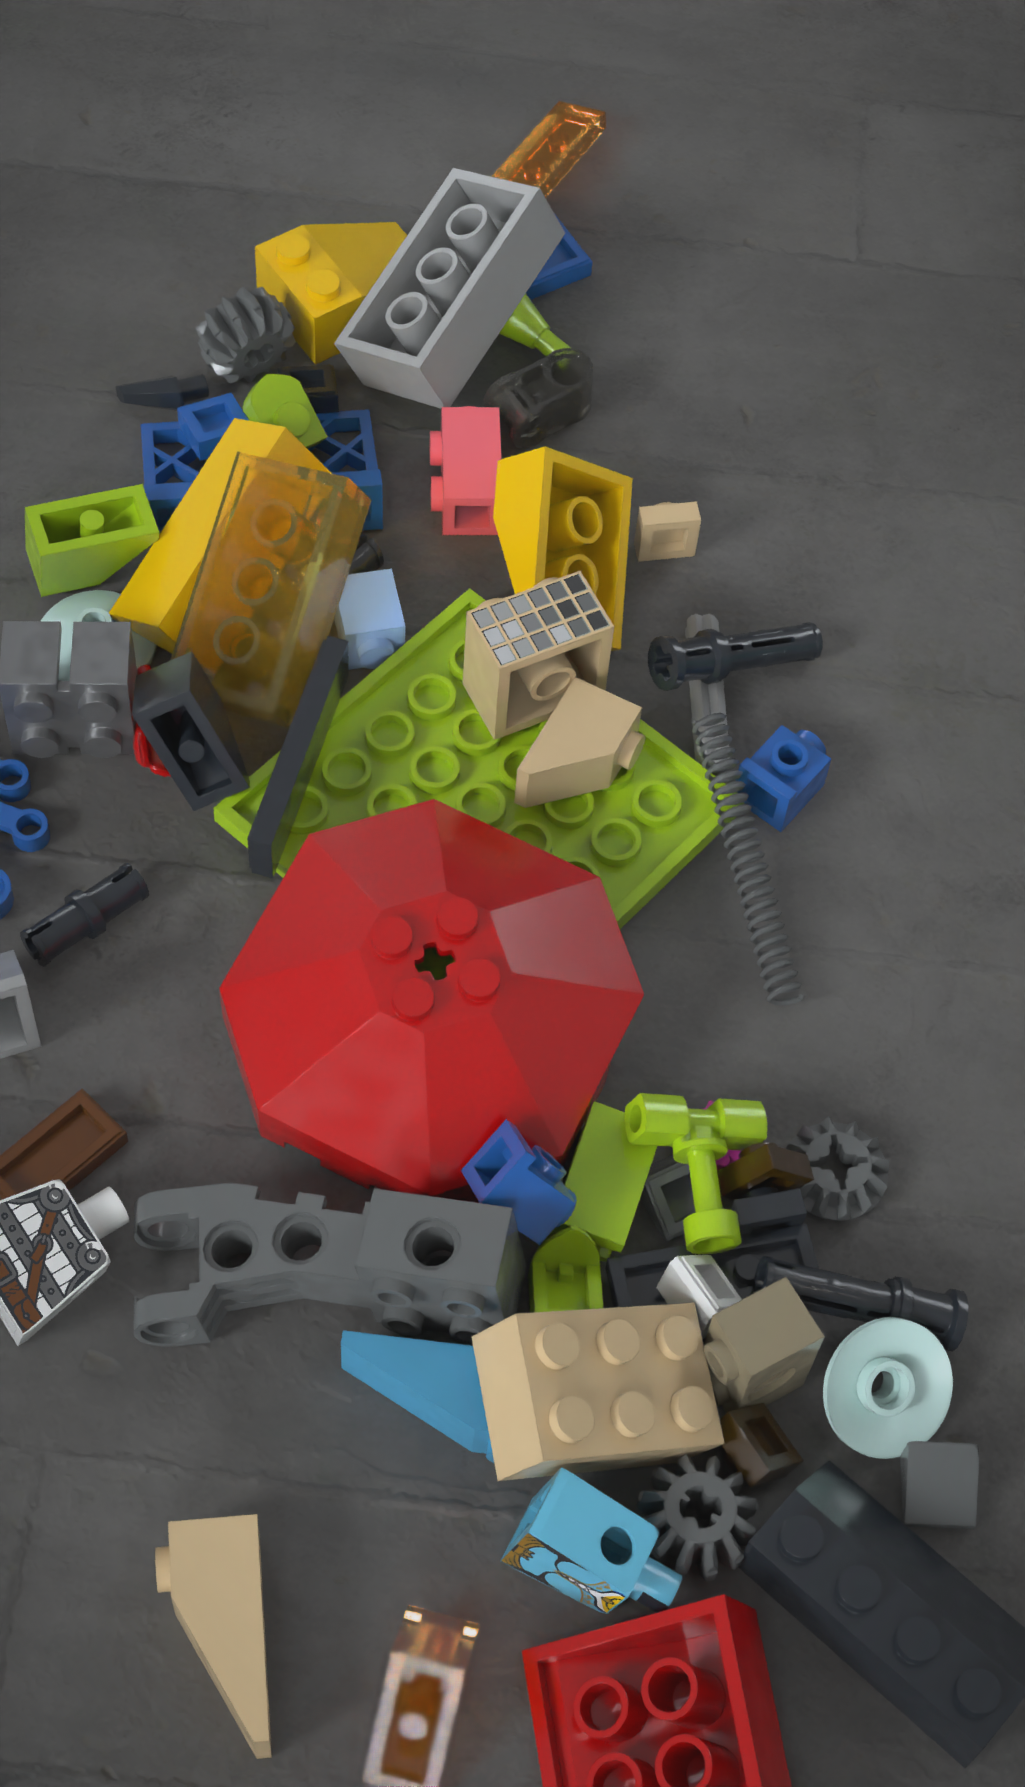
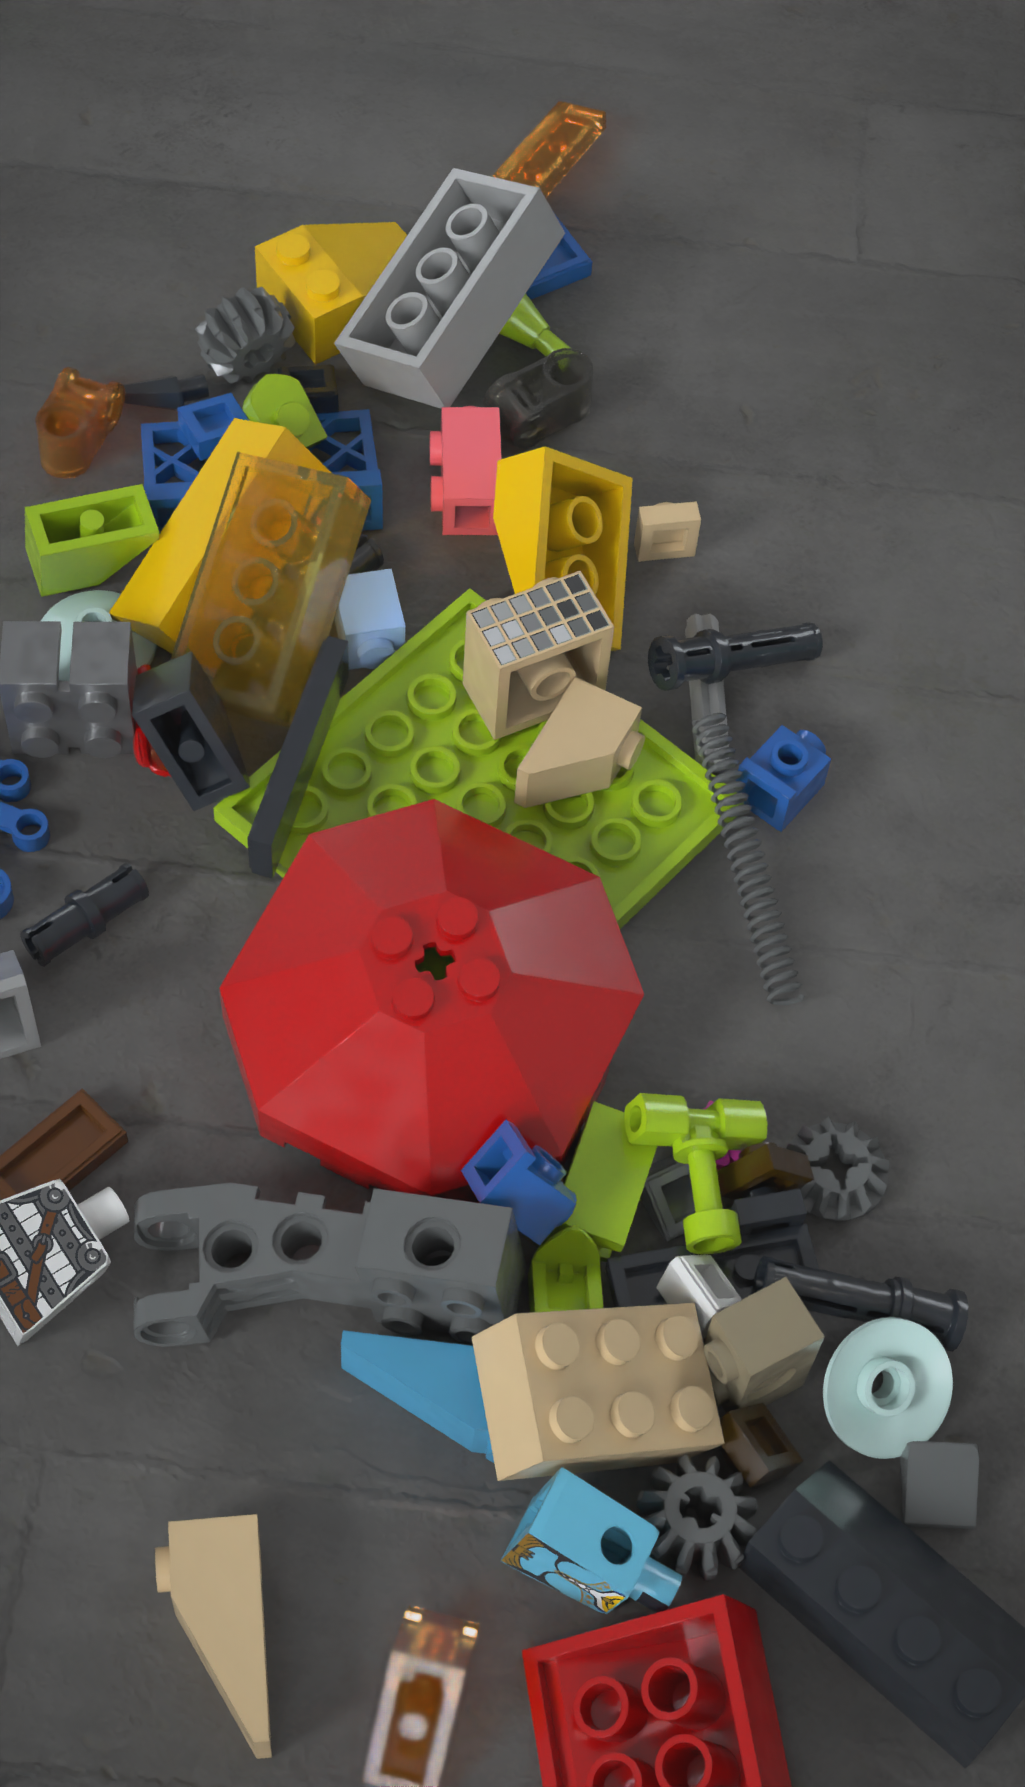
(76, 422): none -> clear orange piece

